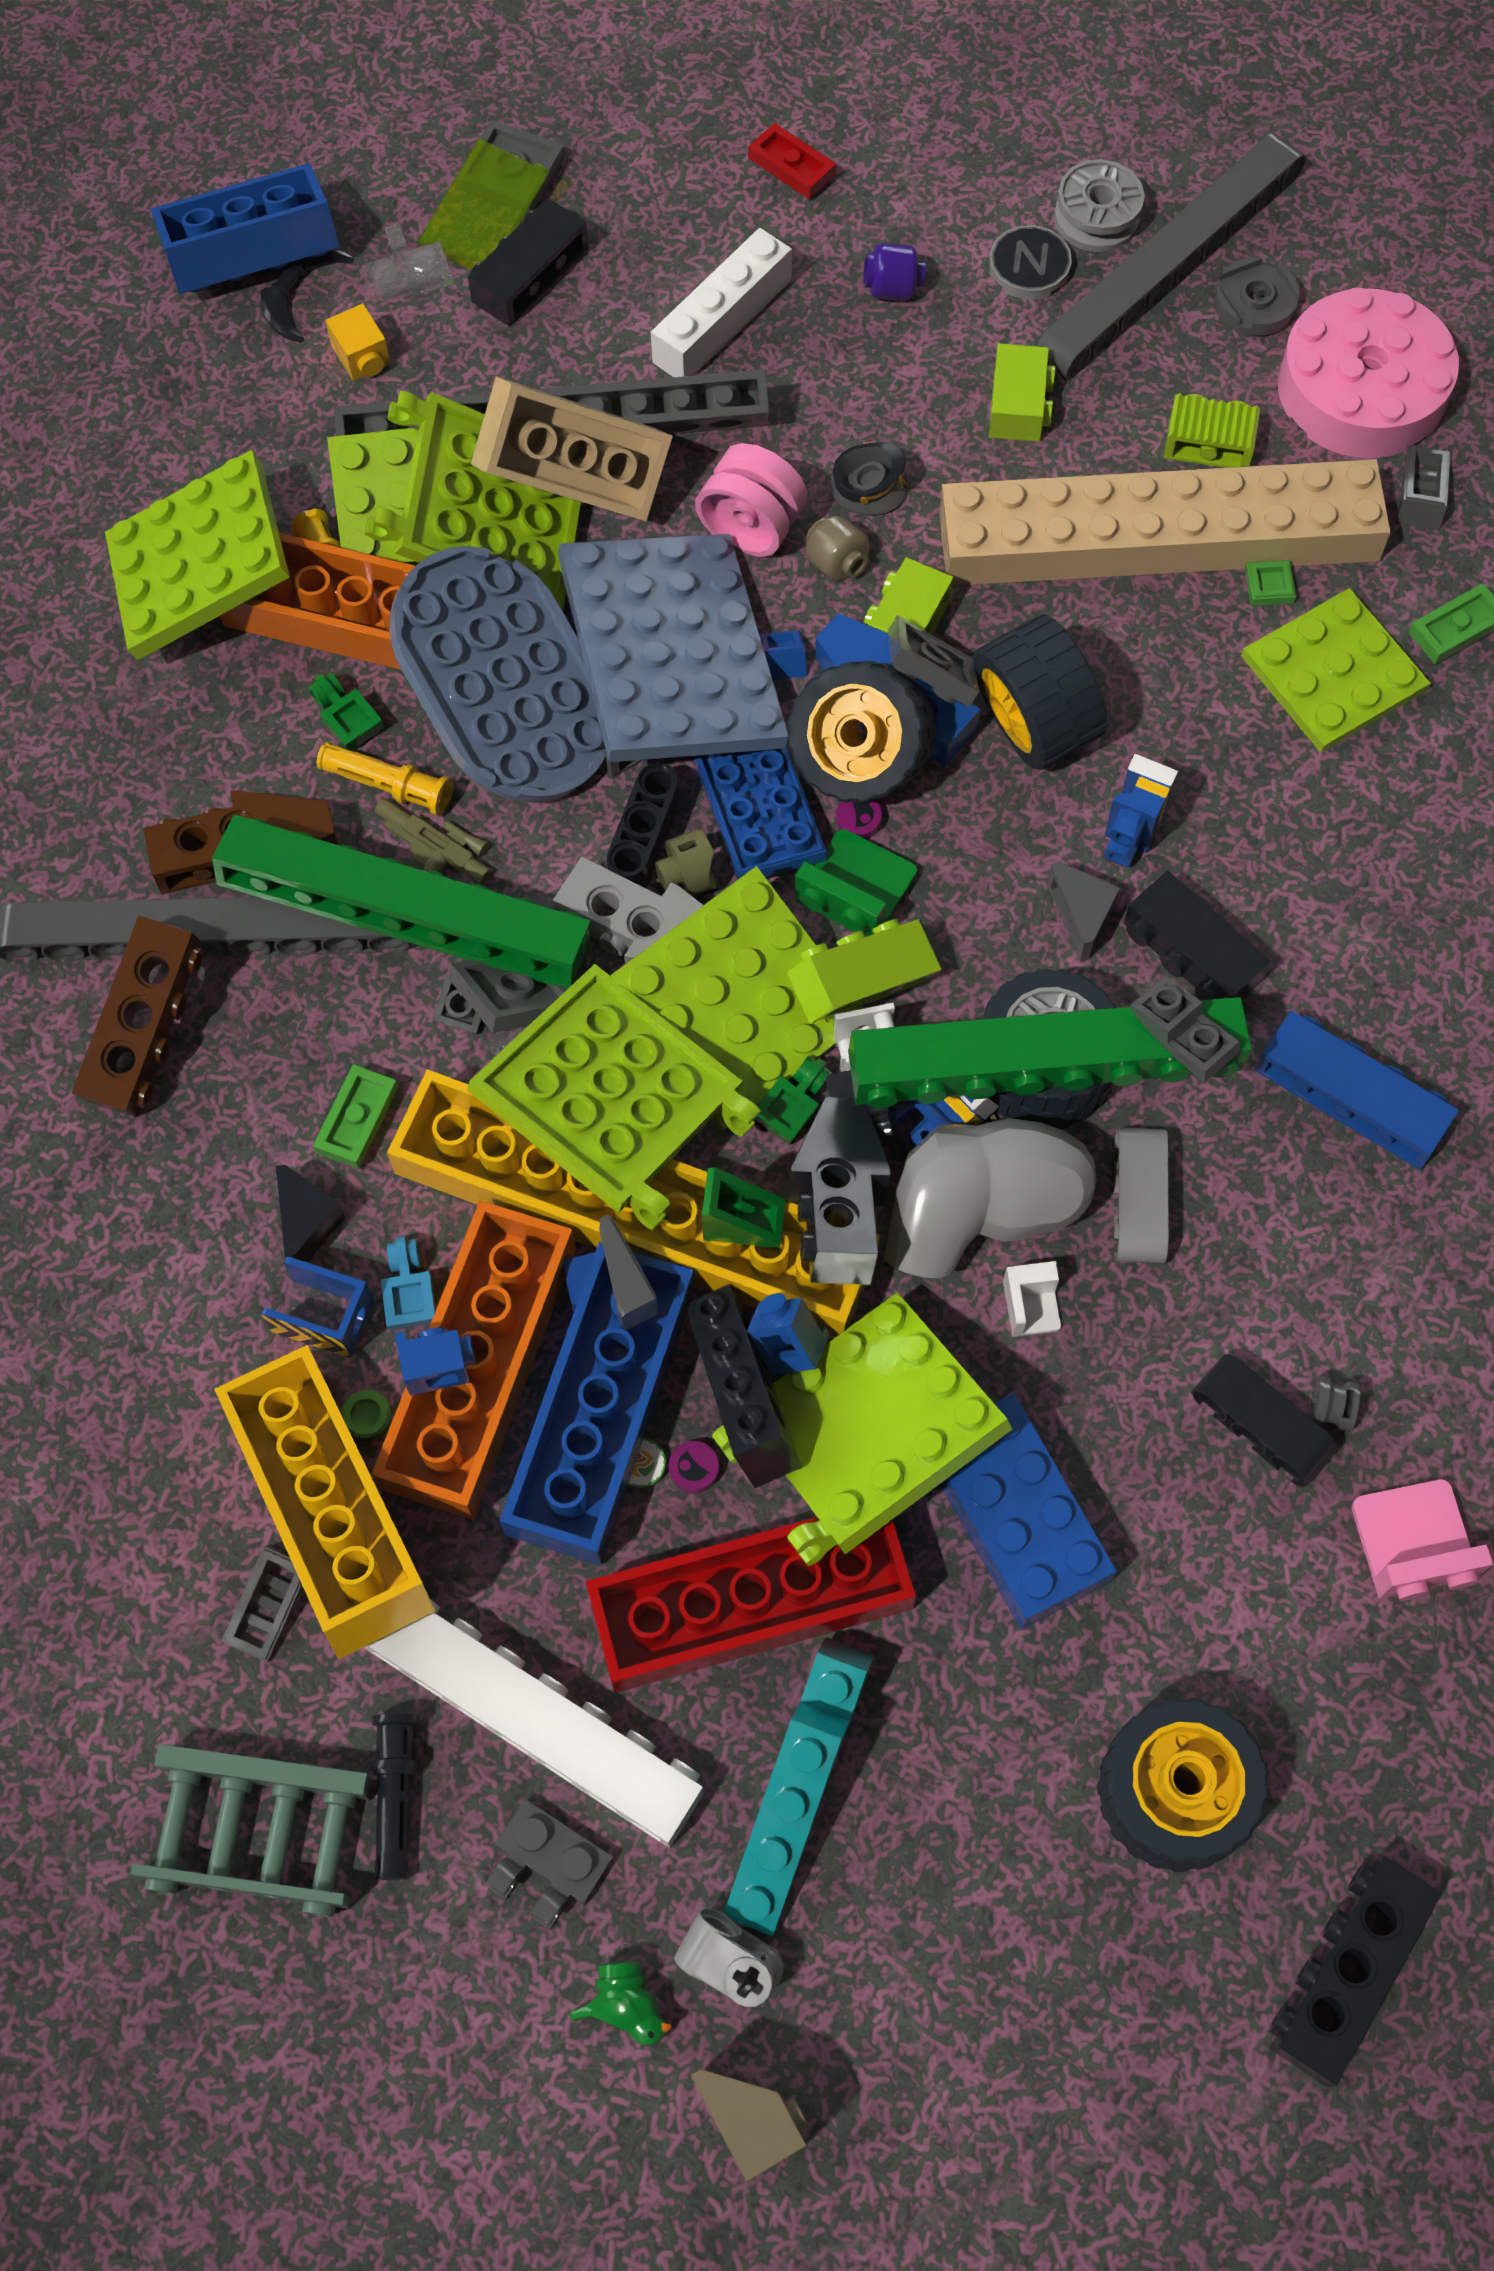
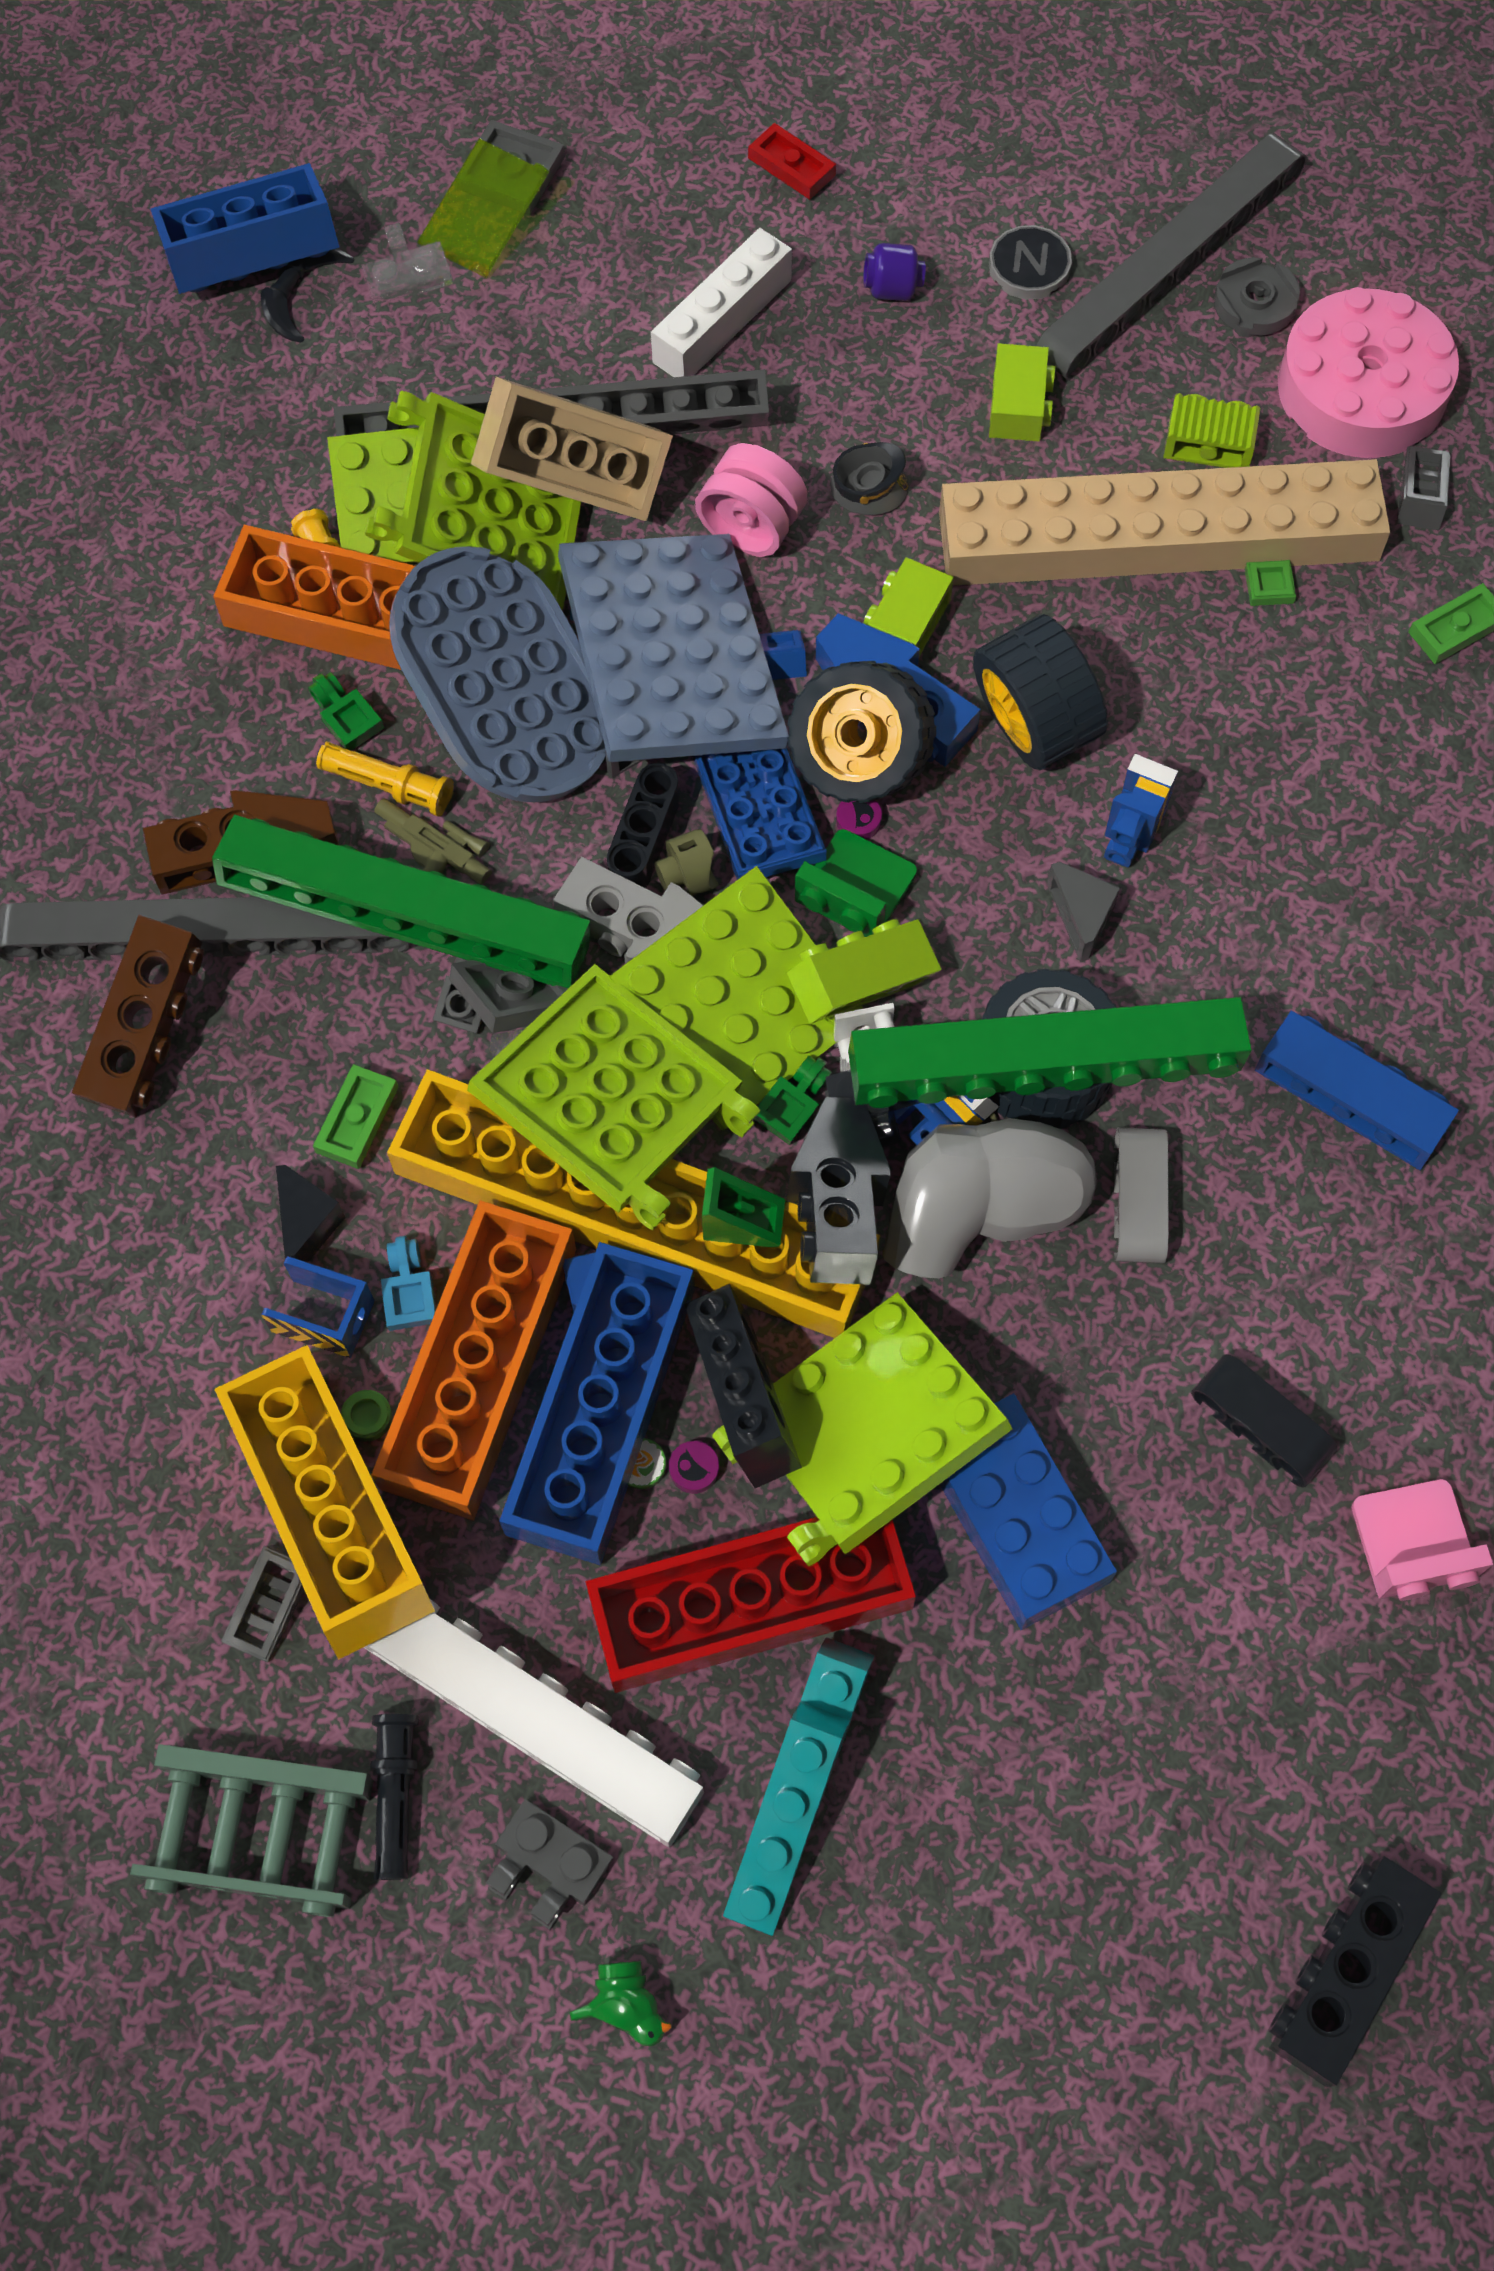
(195, 555): lime plate -> none
(358, 342): yellow brick -> none
(434, 1359): blue brick -> none
(528, 261): black brick -> none
(631, 1289): dark grey slope -> none
(723, 1956): light grey piece -> none
(752, 2121): dark tan slope -> none
(785, 1324): blue brick -> none
(836, 547): dark tan head -> none
(932, 661): dark grey plate -> none
(1032, 1298): white panel -> none
(1098, 205): light grey wheel -> none
(1180, 1027): dark grey slope -> none
(1194, 941): black brick -> none
(1216, 1760): wheel -> none
(1333, 1400): dark grey wheel -> none
(1335, 670): lime plate -> none

